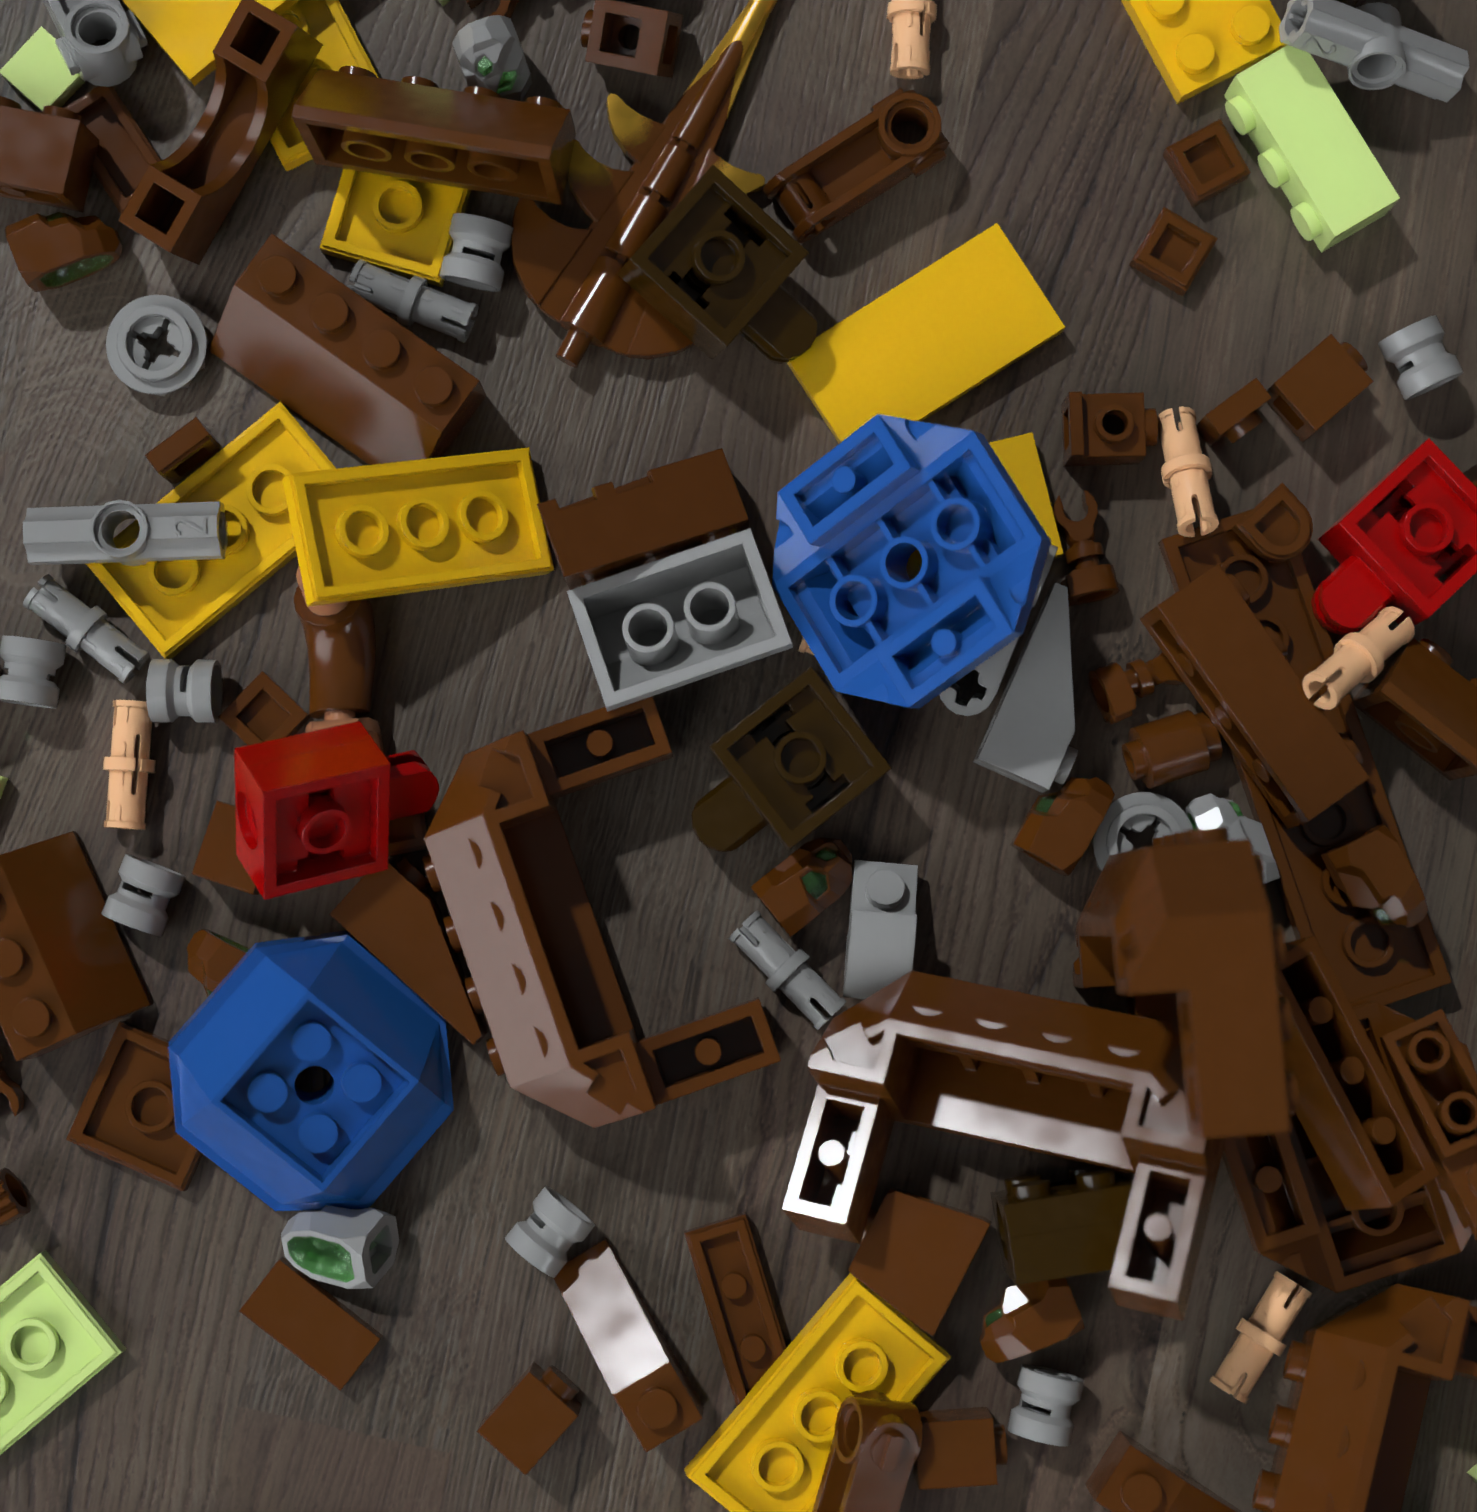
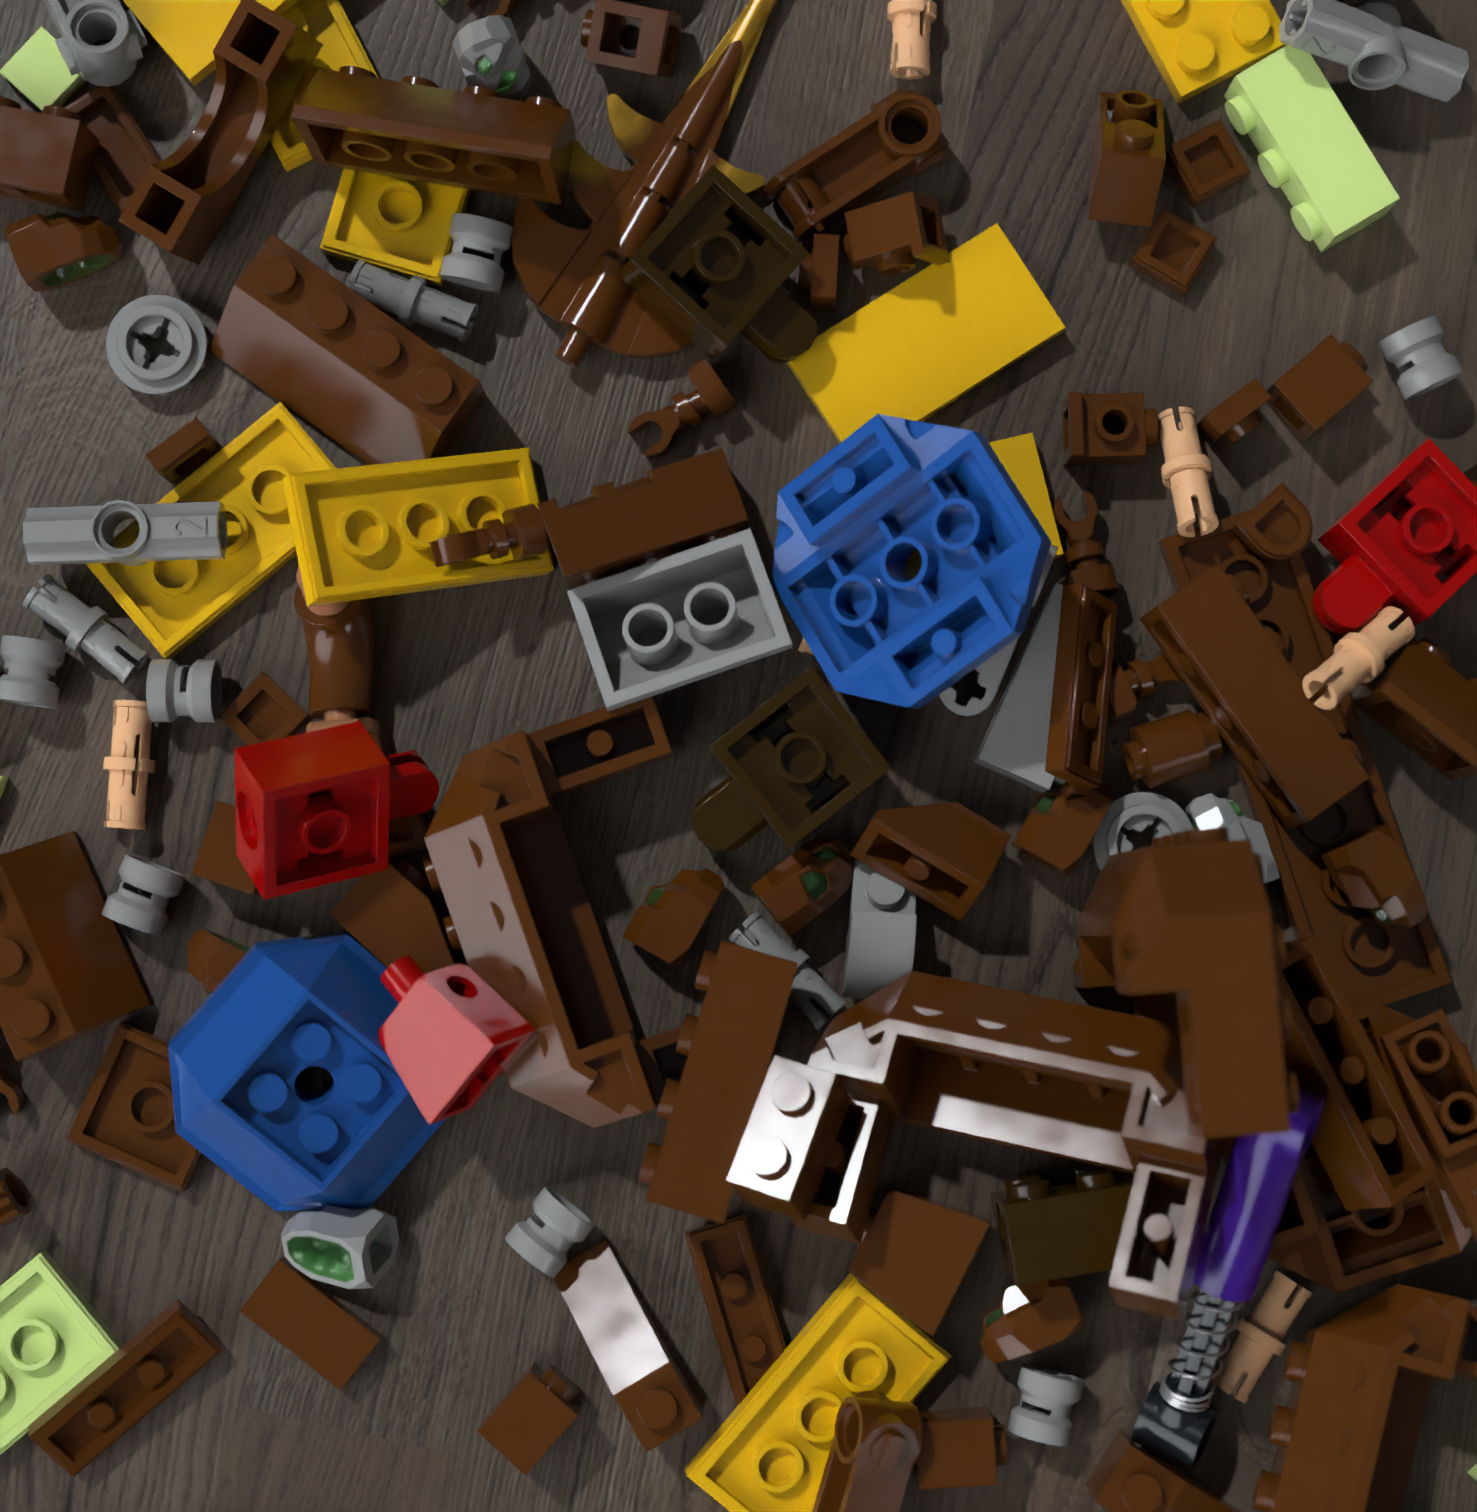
(124, 1388): none -> reddish brown tile
(448, 1035): none -> torso
(521, 532): none -> reddish brown piece
(675, 914): none -> reddish brown rock
(708, 394): none -> reddish brown piece
(721, 1079): none -> reddish brown brick
(789, 1138): none -> brick
(819, 273): none -> reddish brown plate
(895, 234): none -> reddish brown brick
(934, 852): none -> reddish brown slope
(1081, 686): none -> reddish brown tile
(1126, 158): none -> reddish brown slope
(1232, 1257): none -> piece

